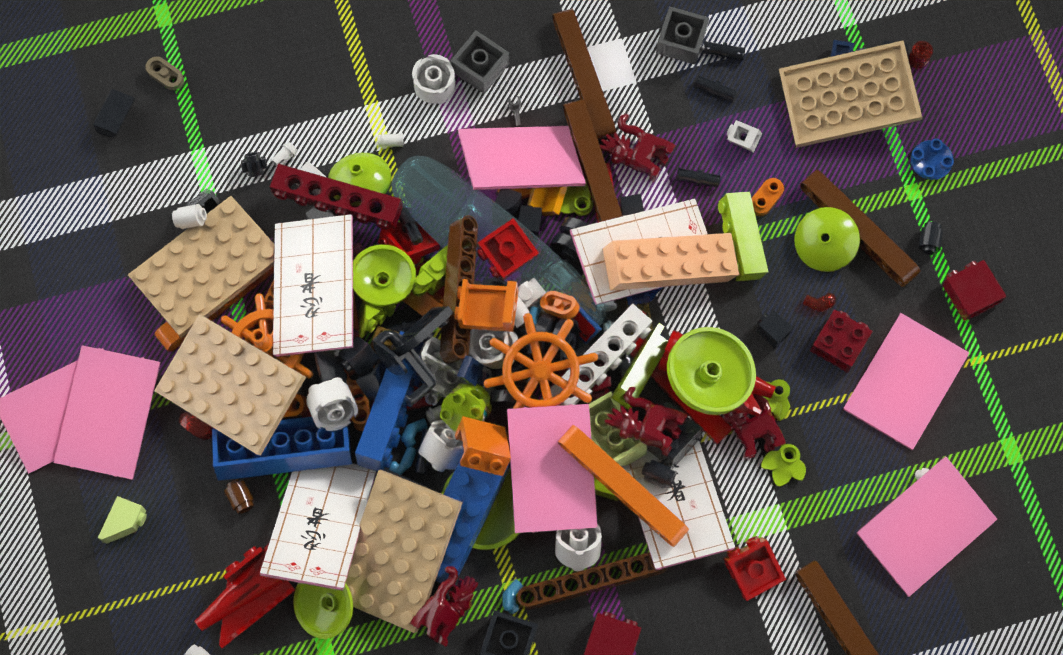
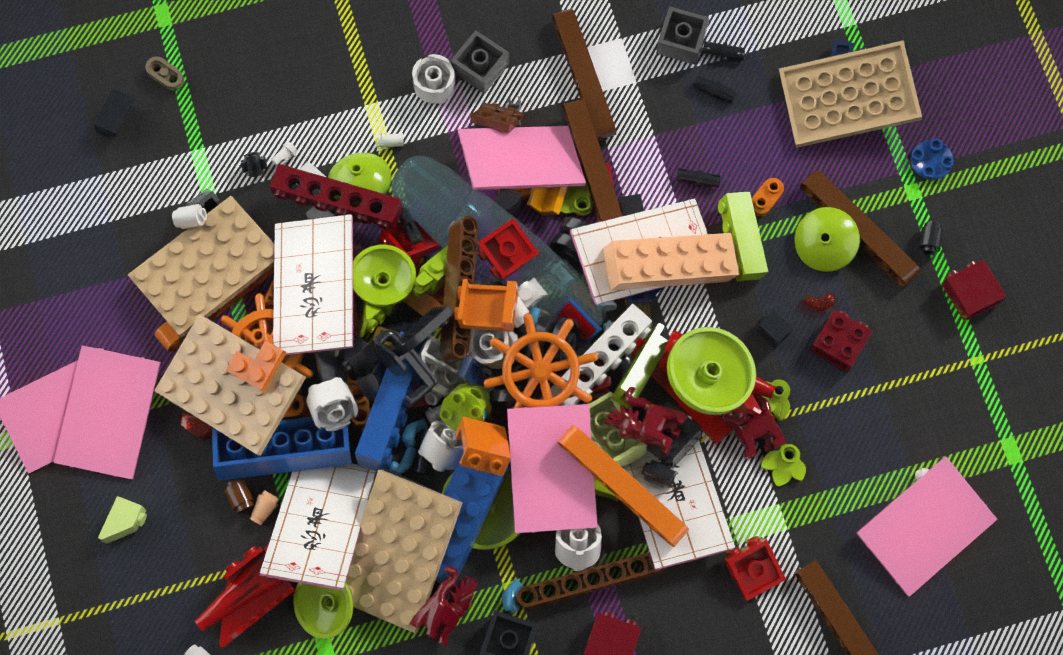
(257, 371): none -> orange plate
(264, 506): none -> light nougat cone
(497, 117): none -> reddish brown plate
(531, 218): black brick -> none
(559, 304): orange plate -> none
(640, 157): dark red animal -> none
(739, 128): white brick -> none
(906, 381): bright pink piece -> none
(920, 54): clear red wheel -> none

